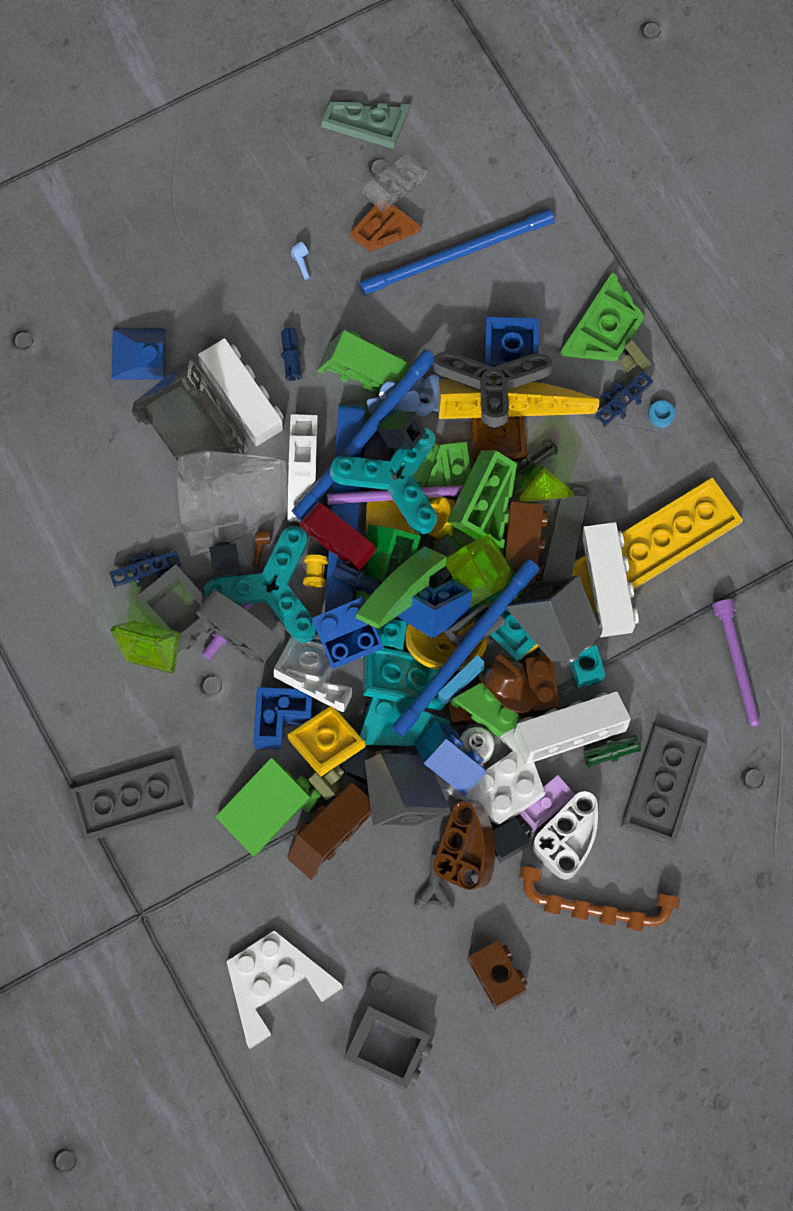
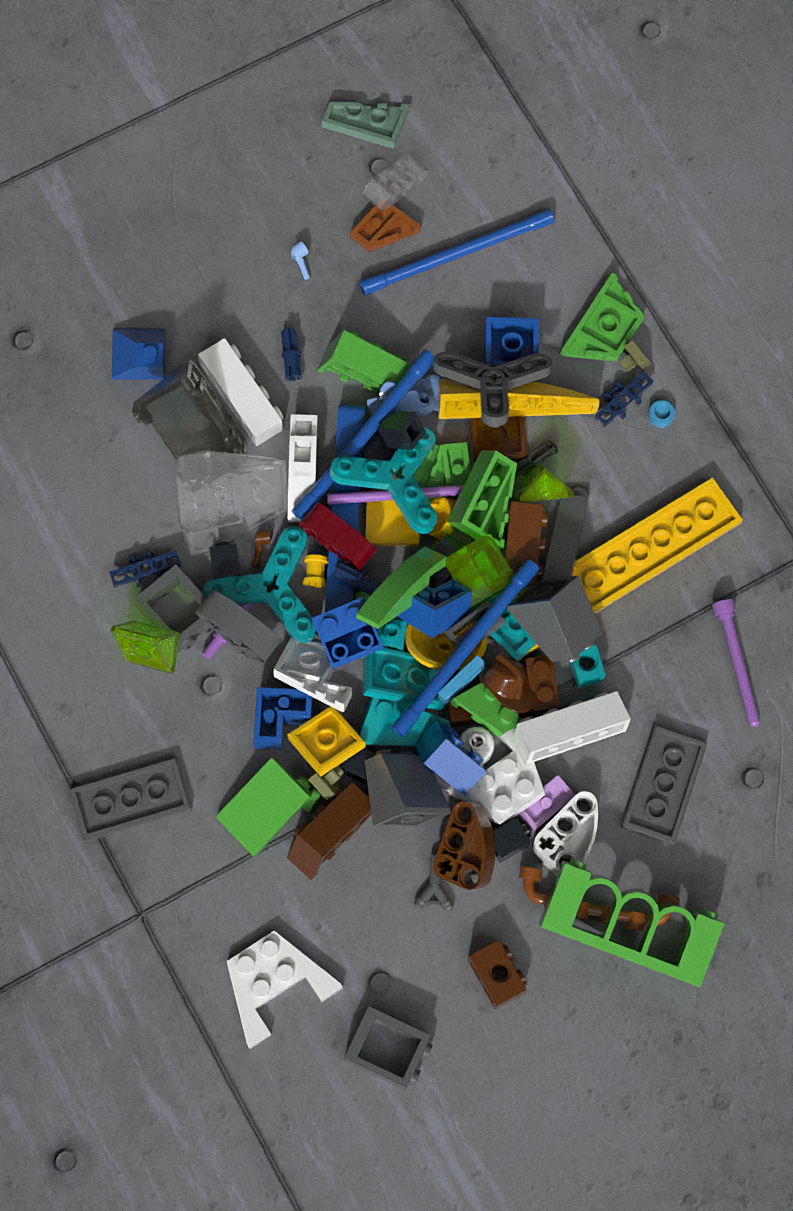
(392, 550): green slope -> none
(608, 579): white brick -> none
(612, 751): dark green pin -> none
(695, 950): none -> bright green fence

